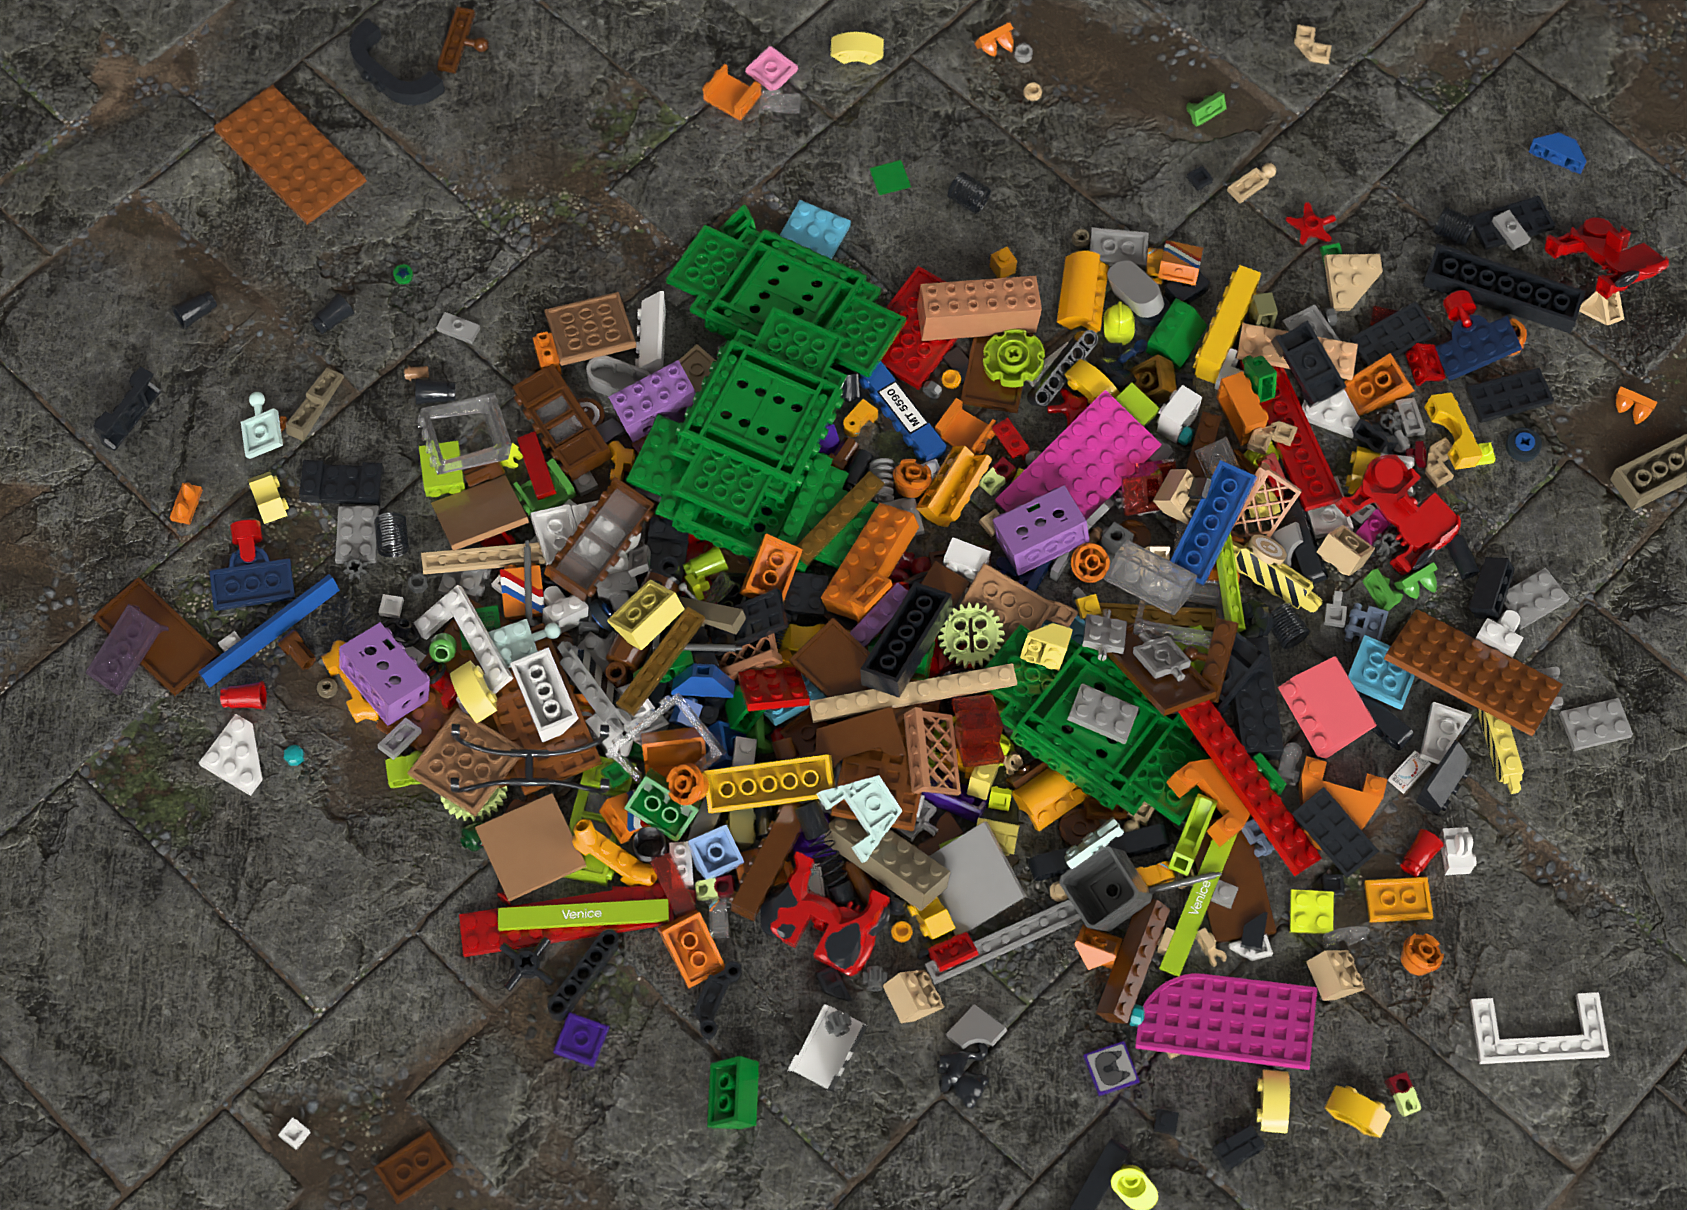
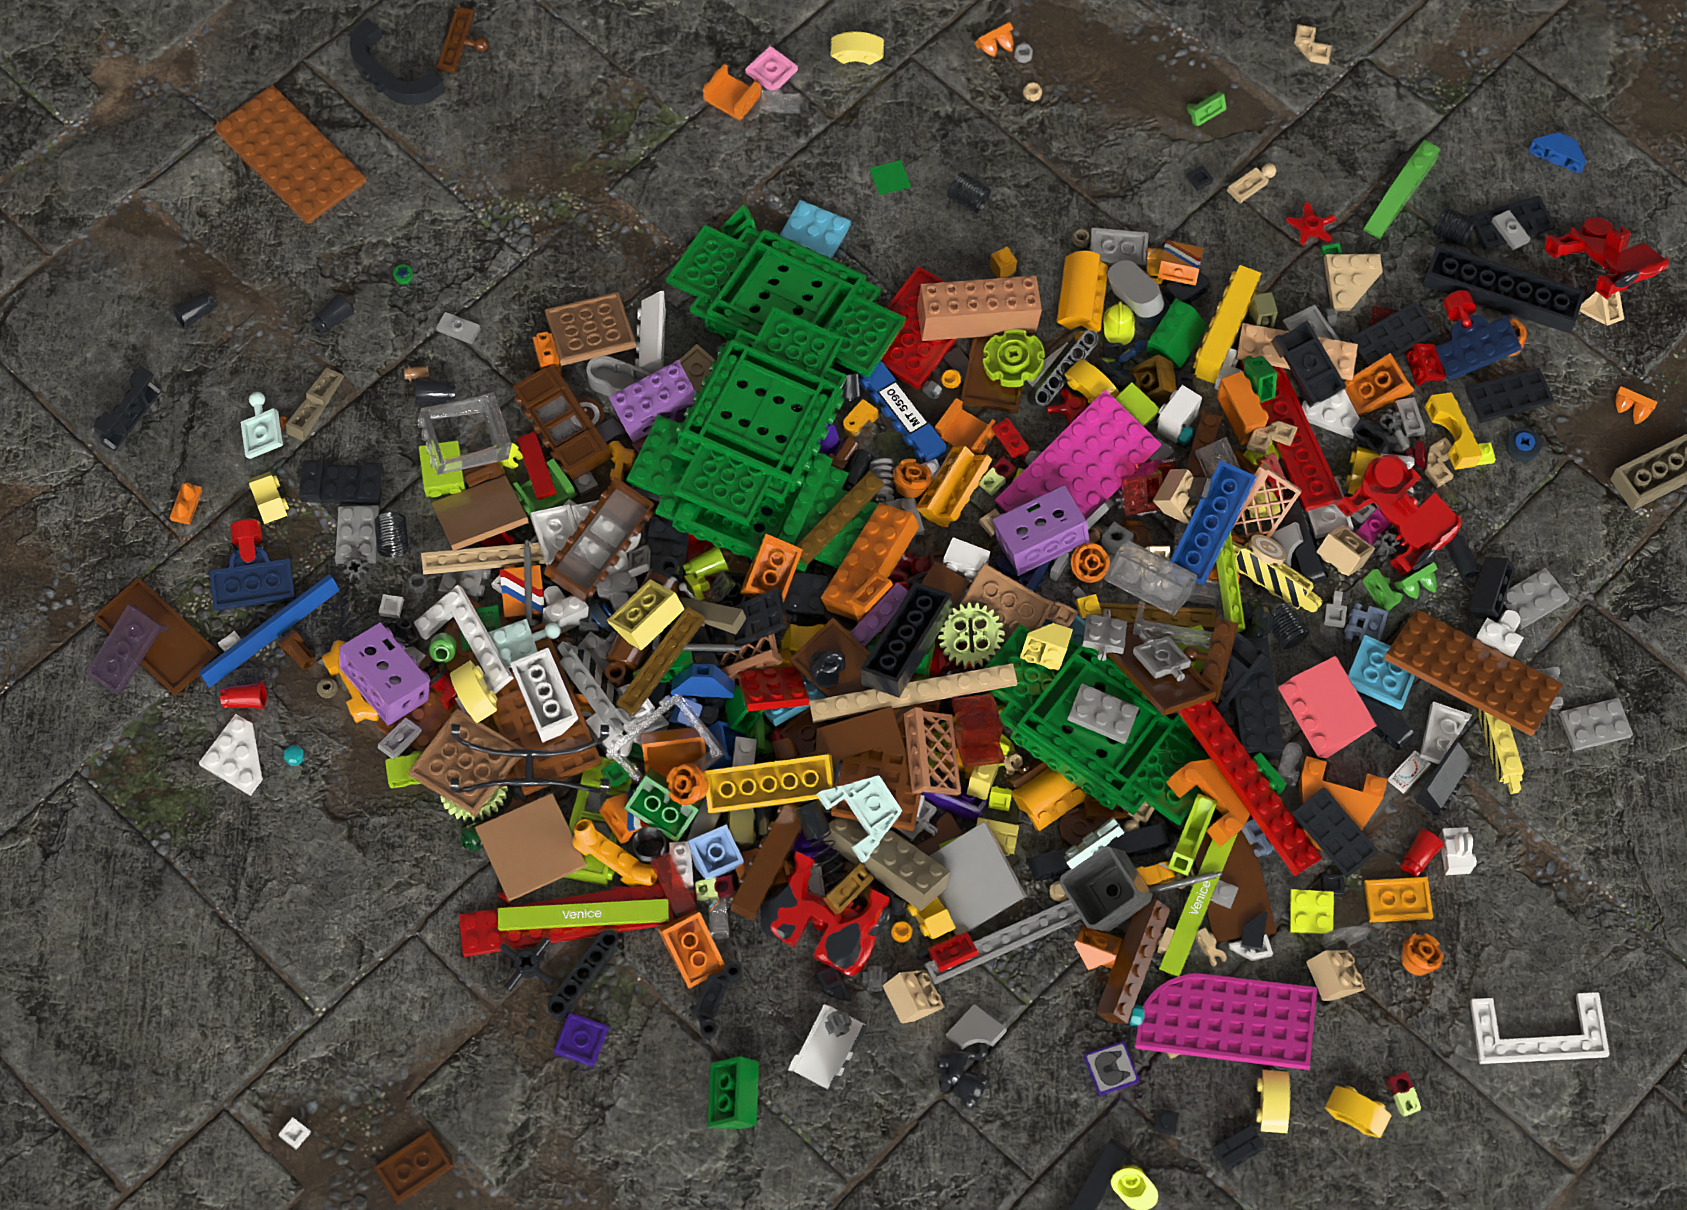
(825, 667): none -> black hair
(848, 888): none -> pearl gold plate
(1402, 188): none -> bright green slope

